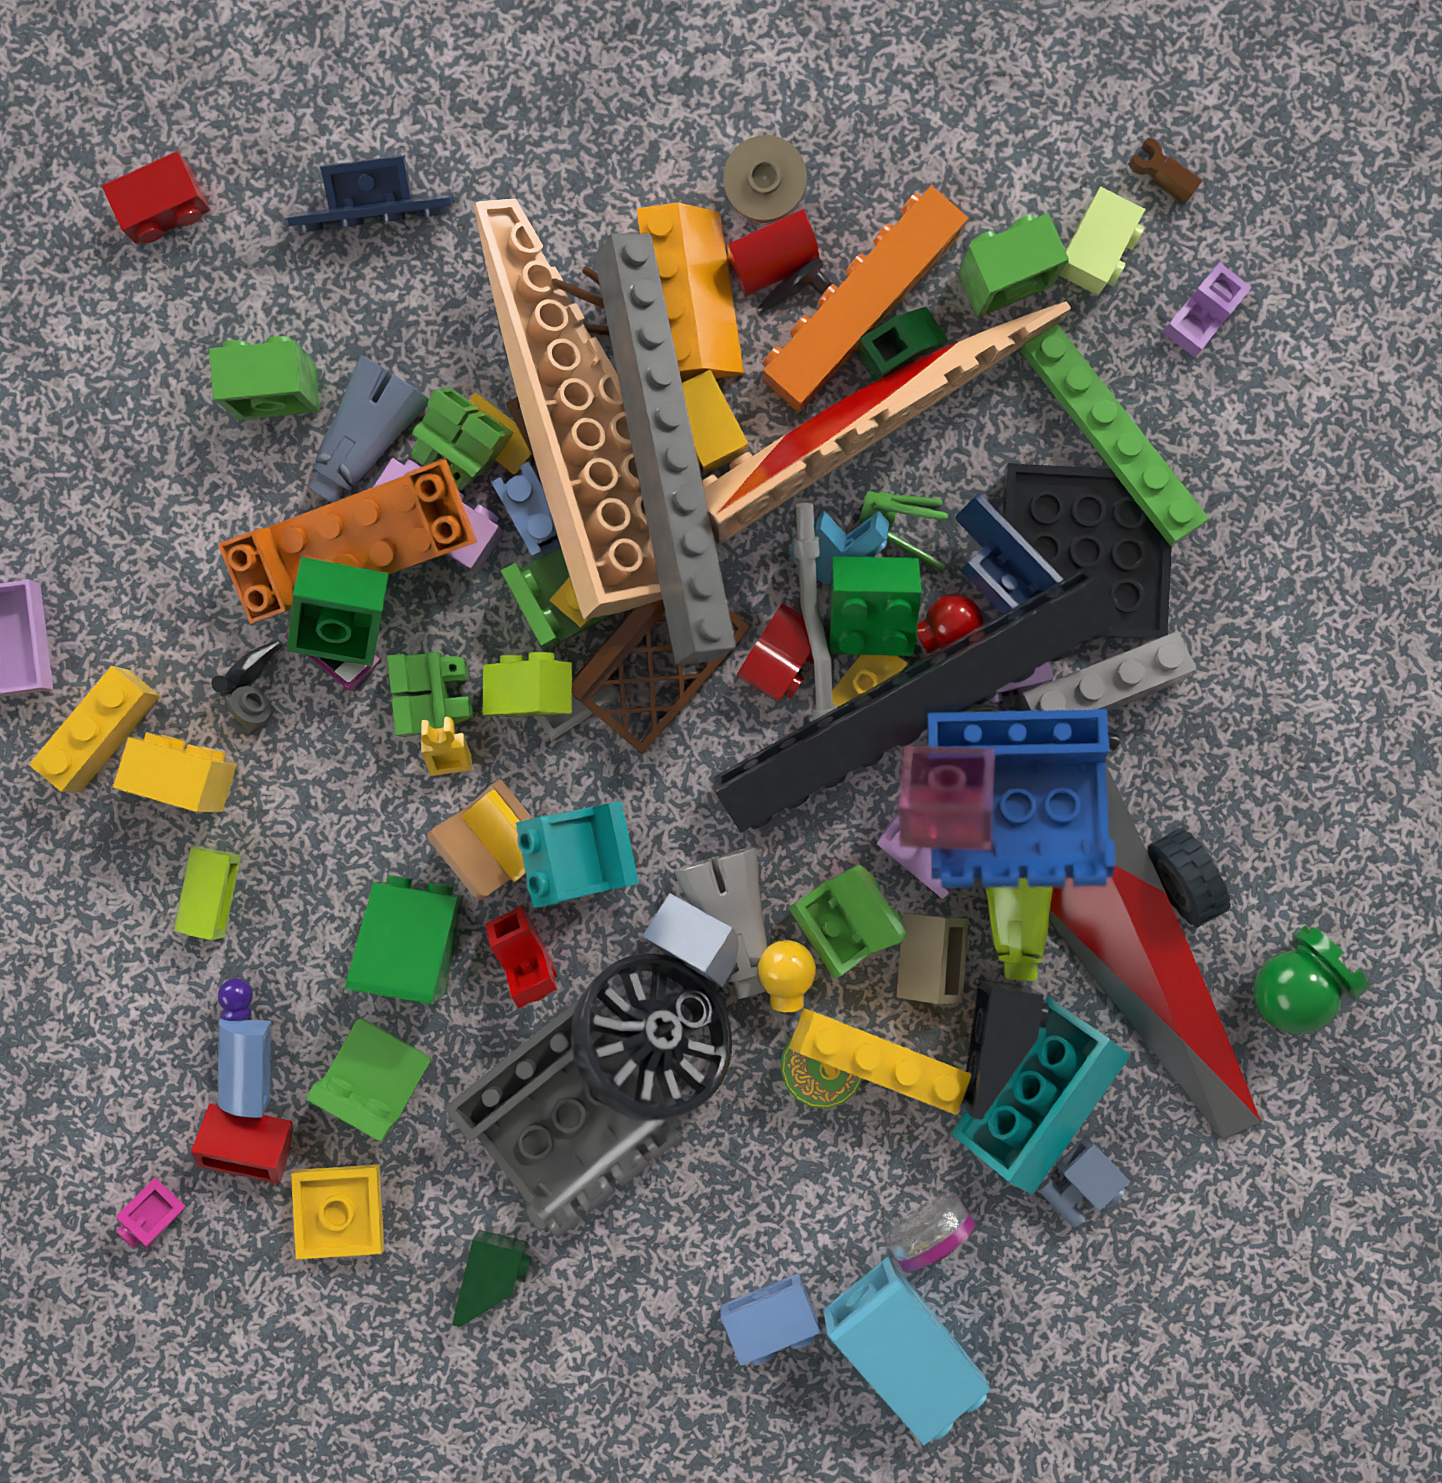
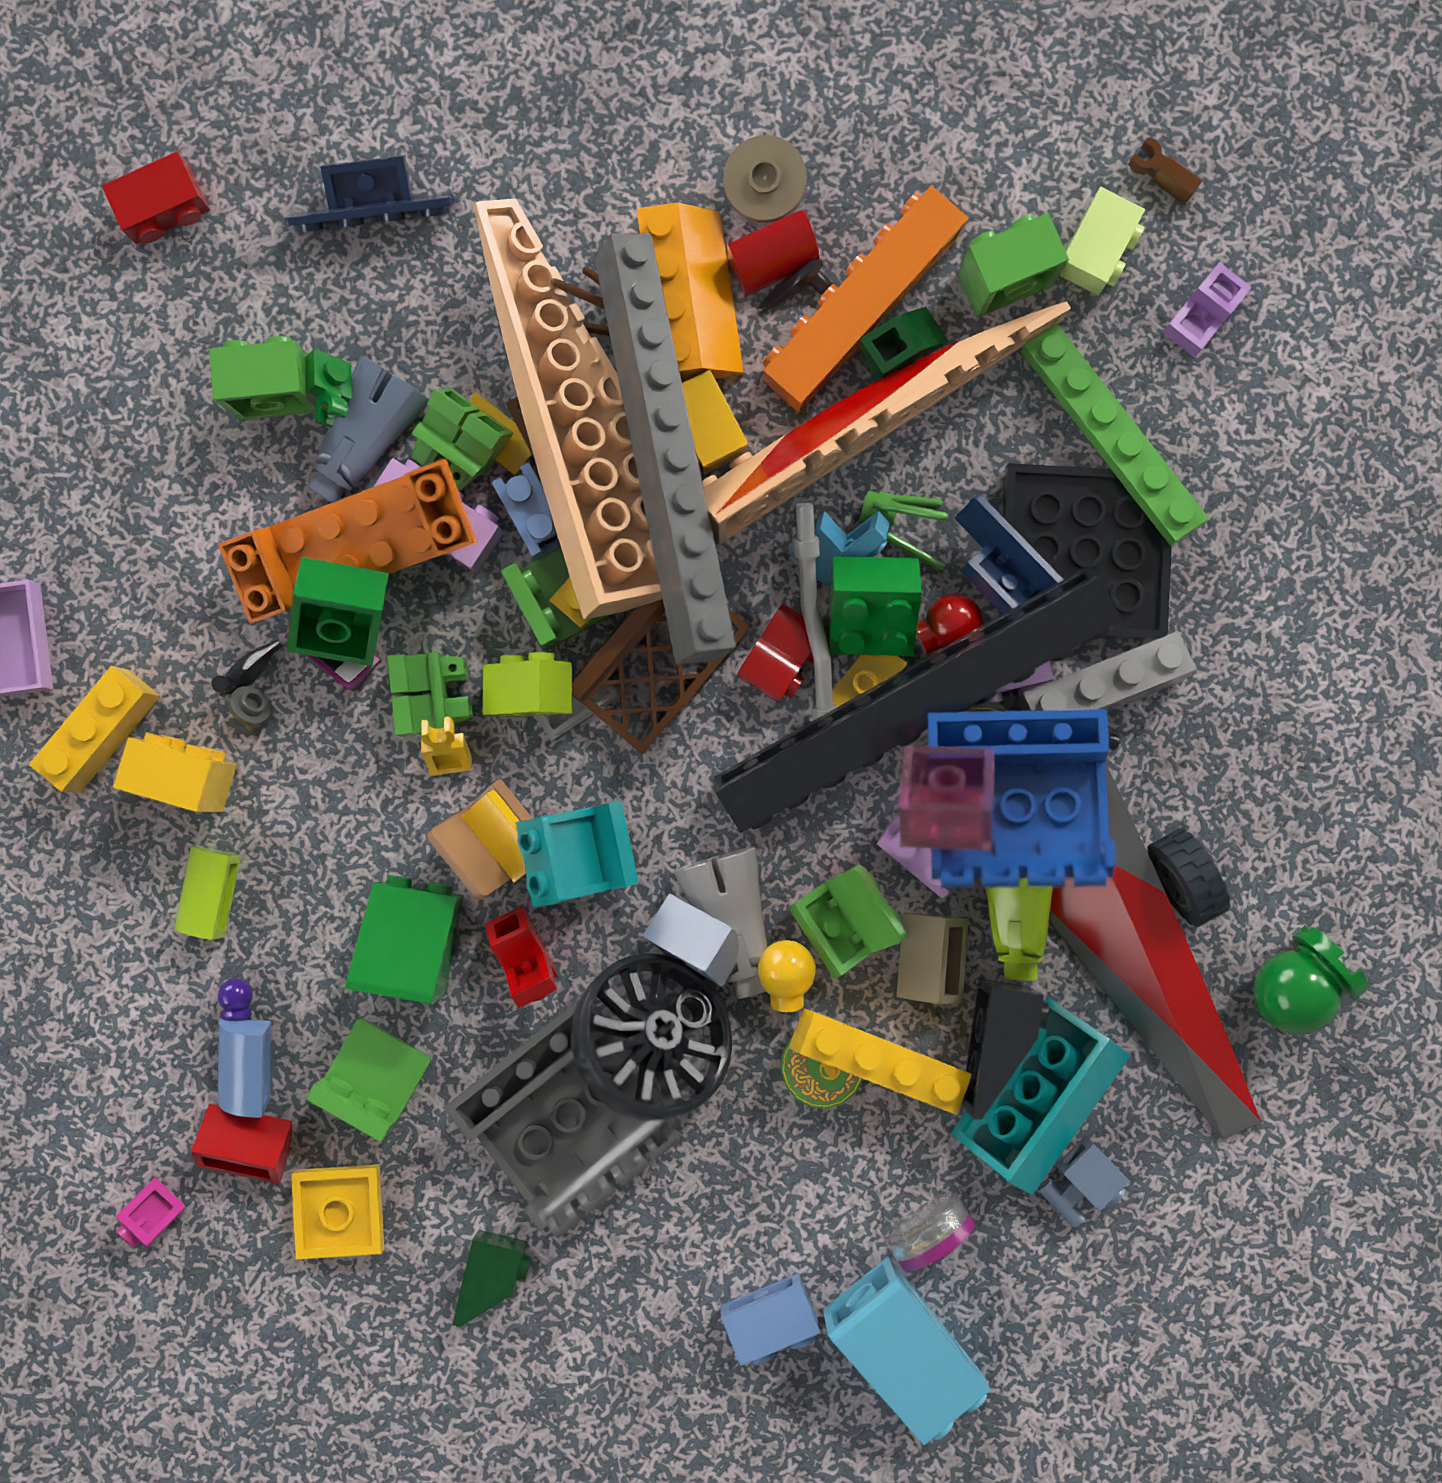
(331, 383): none -> green plate

